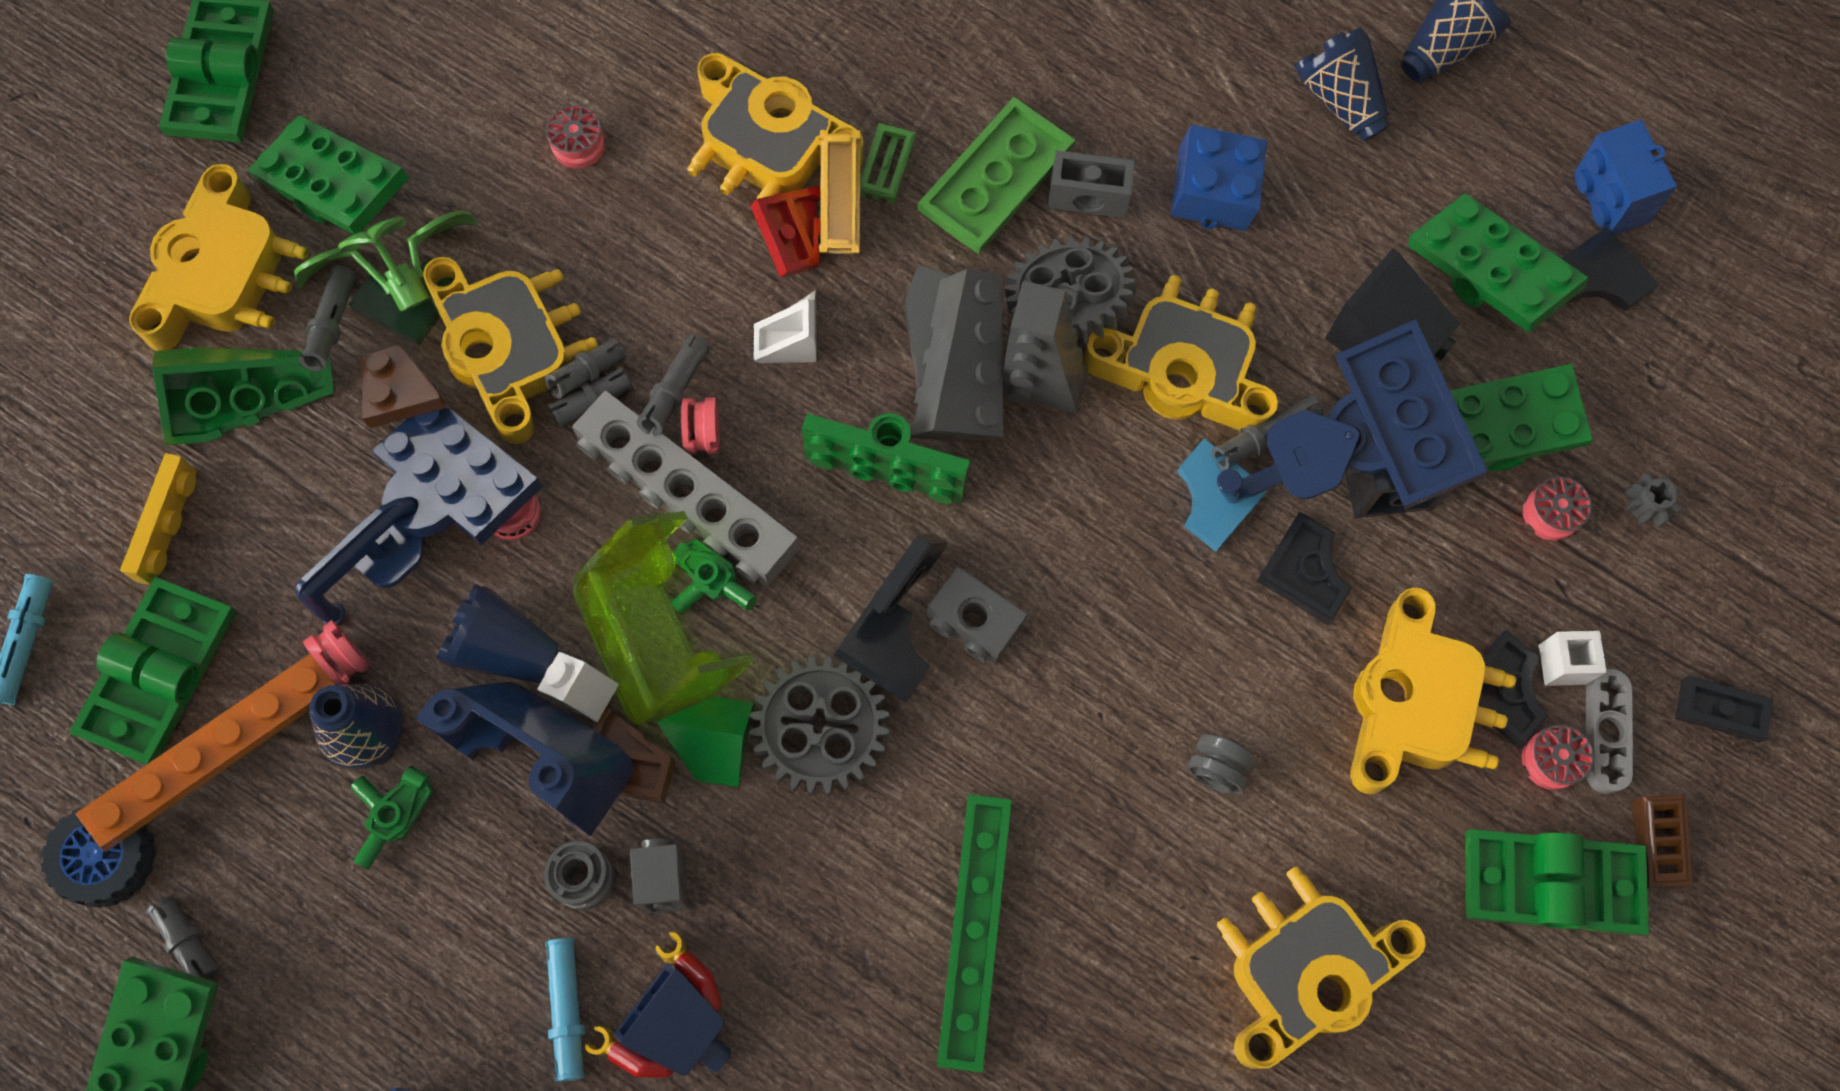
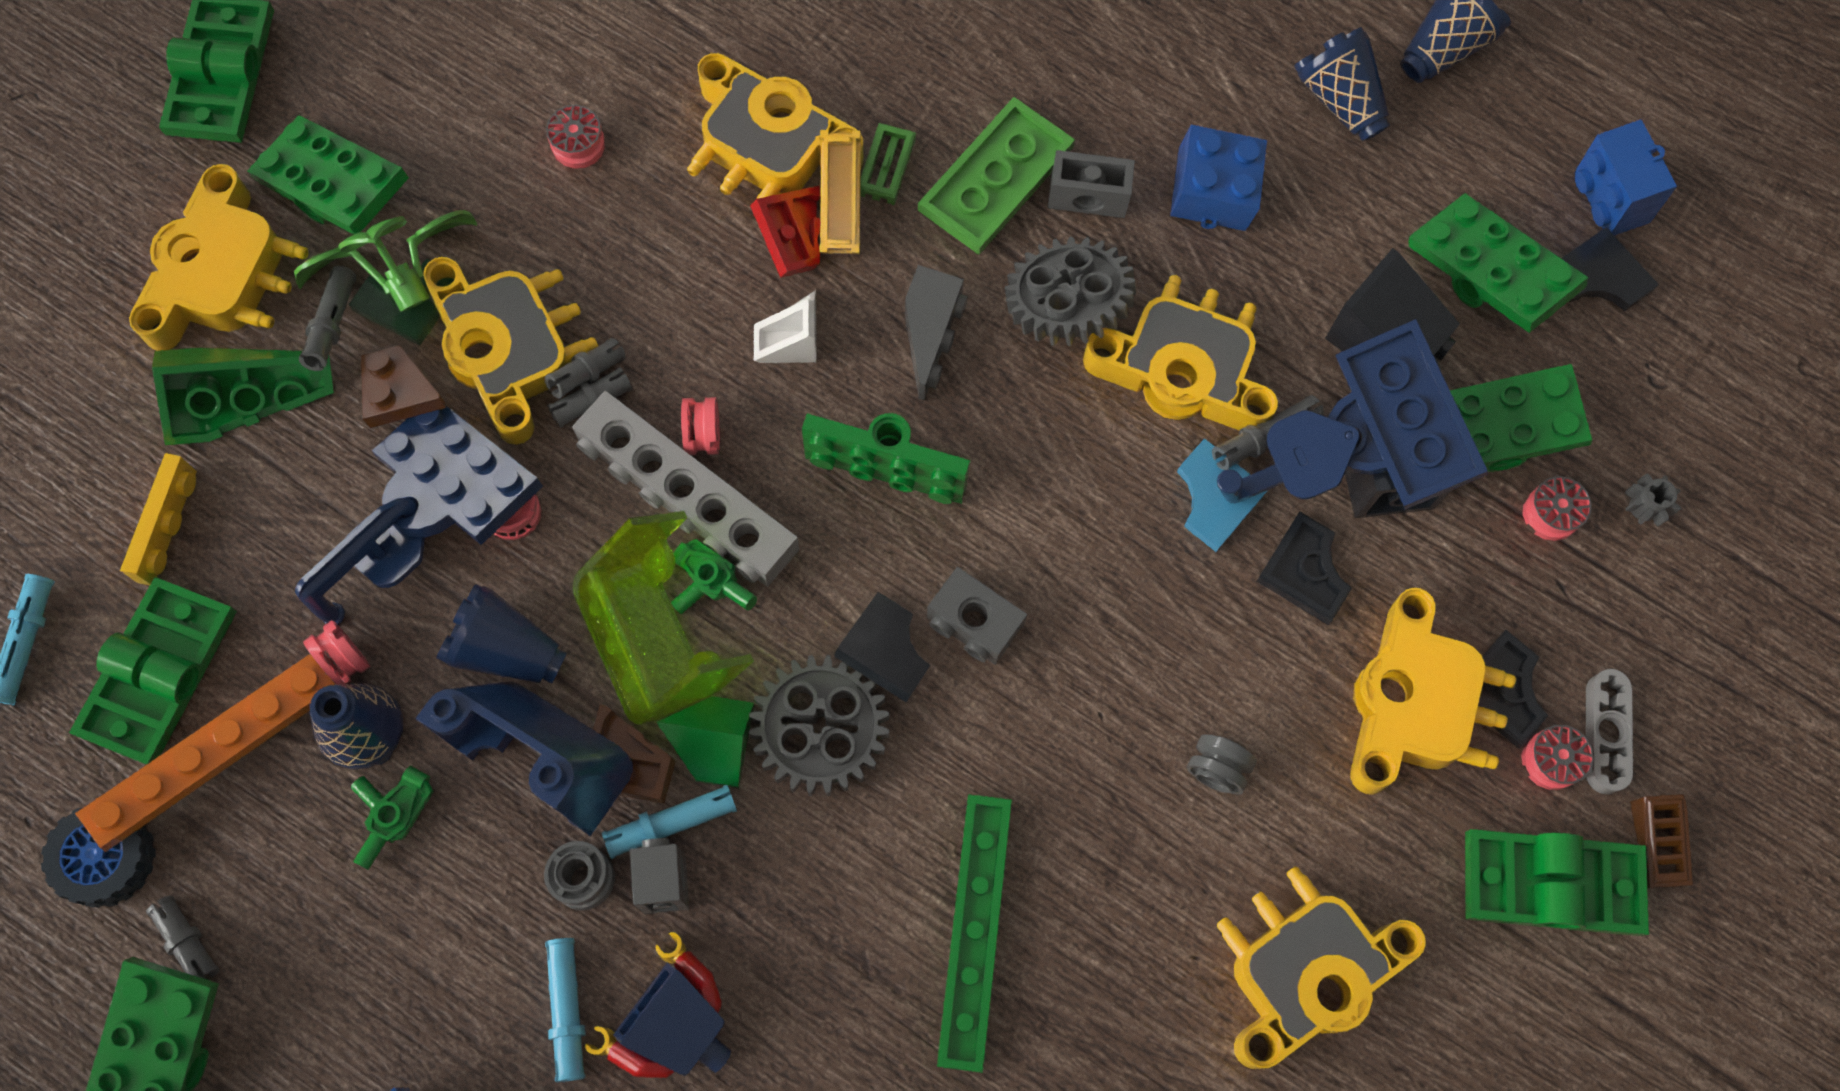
(578, 686): white brick -> none
(668, 393): dark grey pin -> none
(669, 821): none -> medium azure pin
(908, 571): black tile -> none
(964, 362): dark grey wedge -> none
(1042, 351): dark grey wedge -> none
(1572, 658): white brick -> none
(1724, 709): black plate -> none

